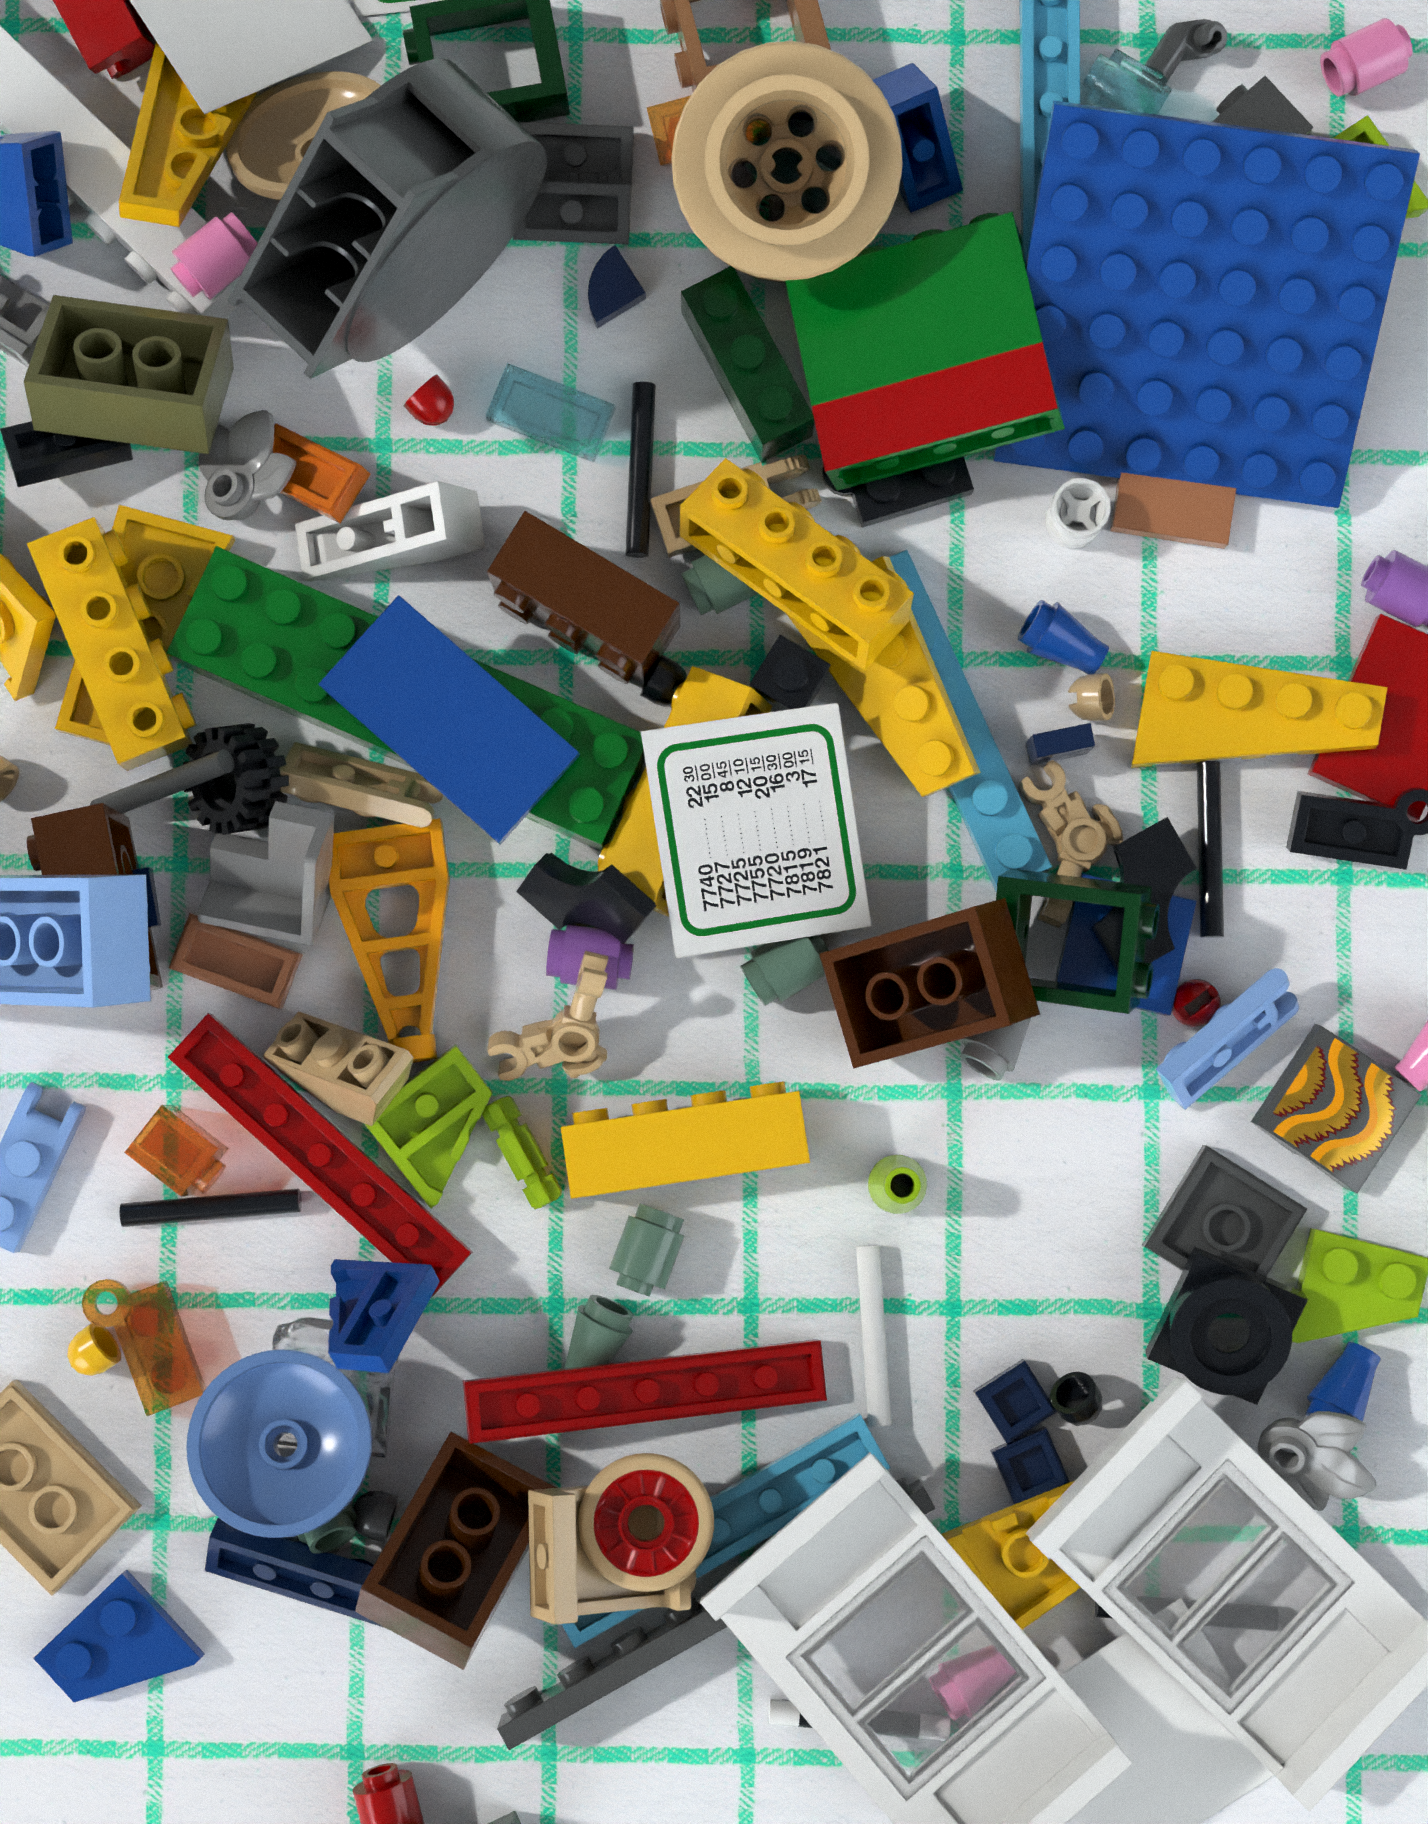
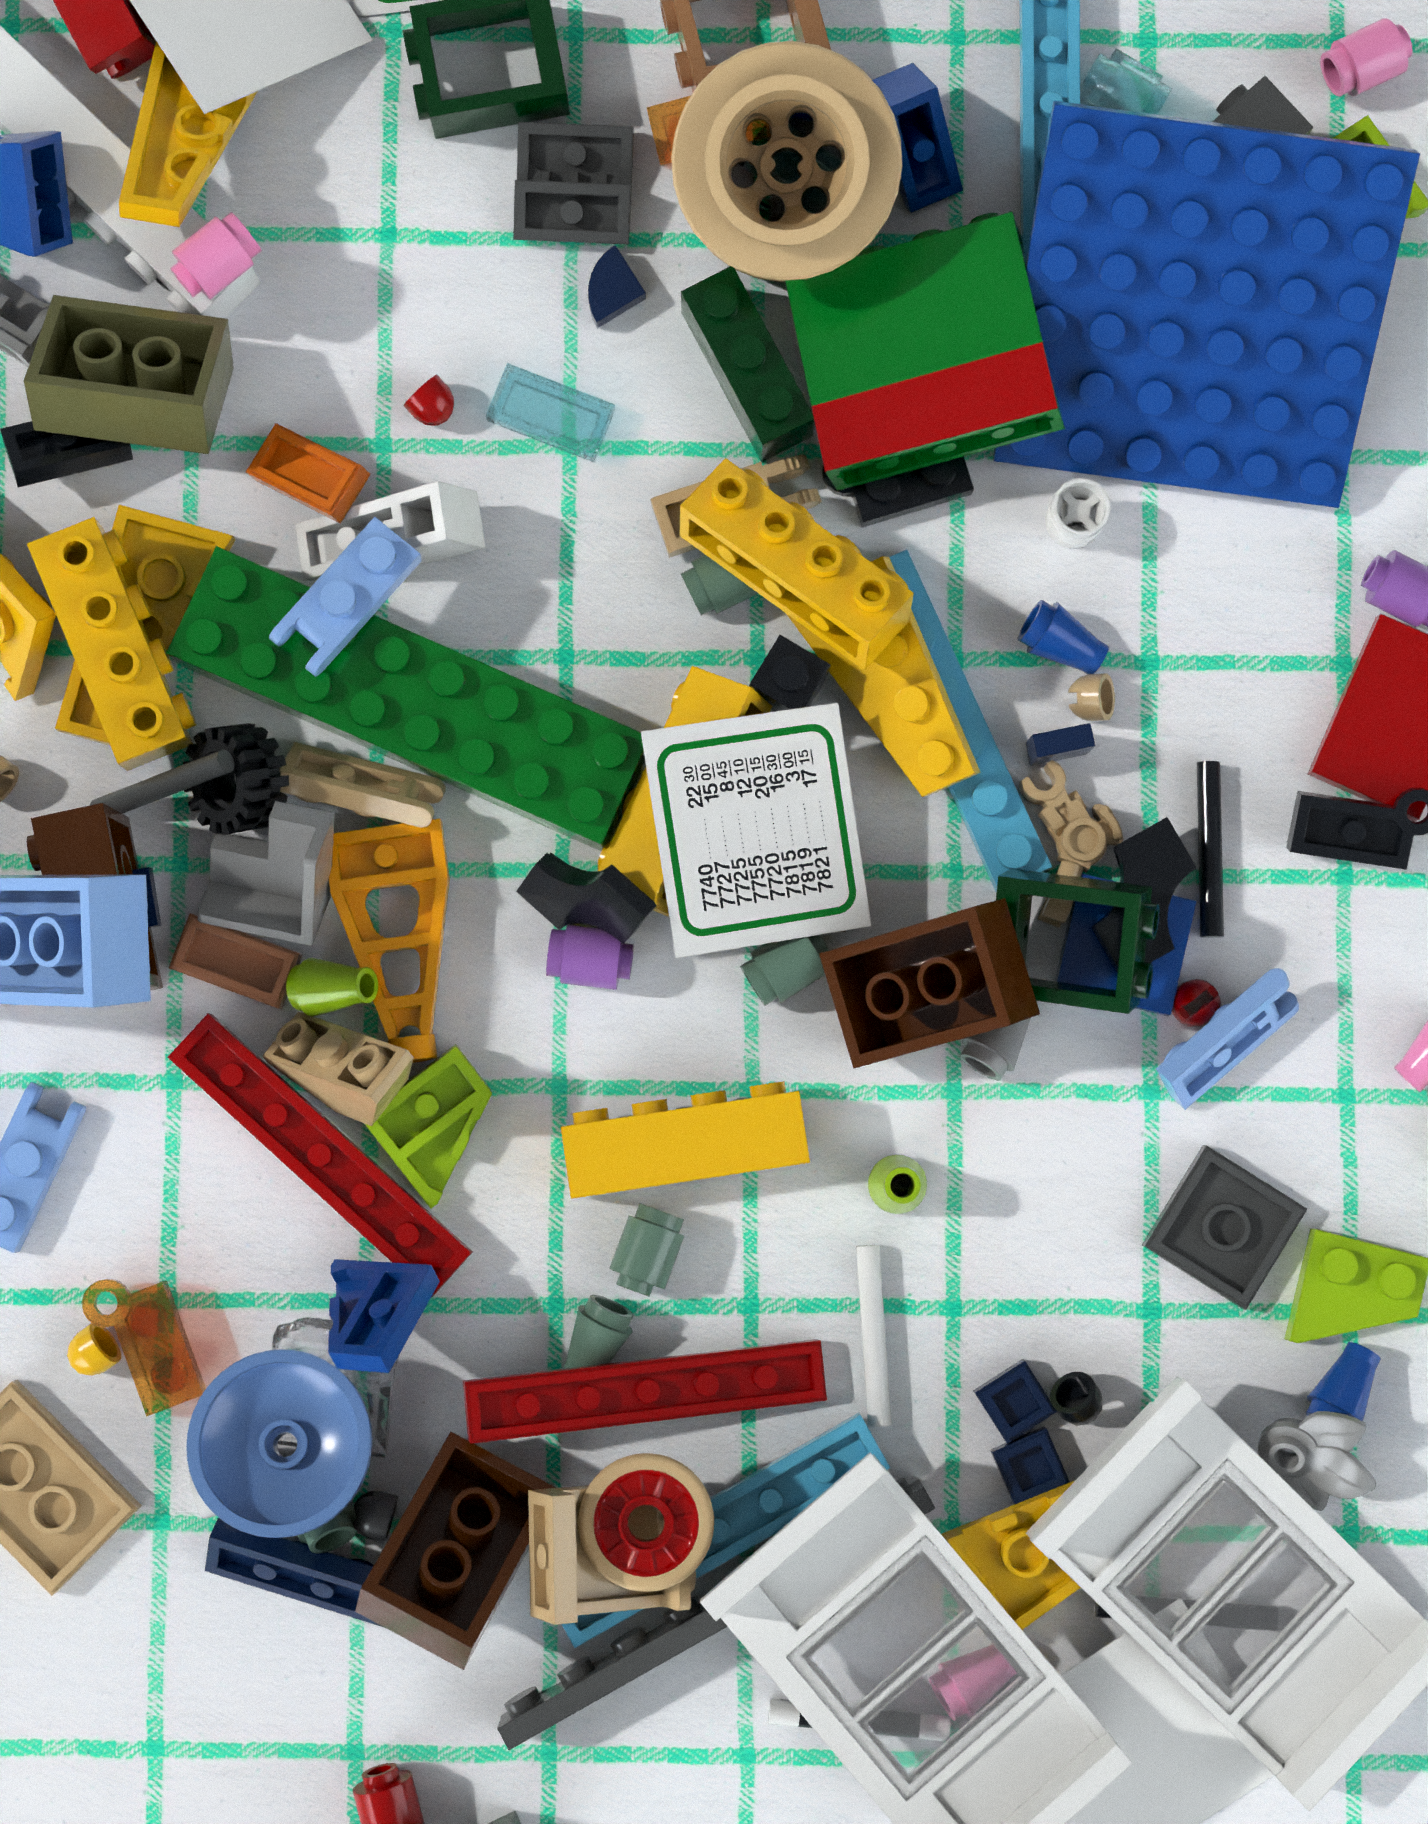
(117, 1643): blue wing -> none
(178, 1152): clear orange brick -> none
(210, 1207): black bar -> none
(243, 467): light grey plate -> none
(283, 124): tan dish -> none
(327, 986): none -> lime cone
(348, 593): none -> light blue hinge
(391, 217): dark grey brick -> none
(449, 719): blue tile -> none
(522, 1152): lime axle -> none
(567, 1038): tan piece -> none
(583, 599): reddish brown brick -> none
(640, 469): black bar -> none
(661, 681): black hinge -> none
(1173, 510): nougat tile -> none
(1186, 42): dark grey arm -> none
(1218, 1287): black piece -> none
(1232, 710): yellow wing -> none
(1336, 1108): slope -> none

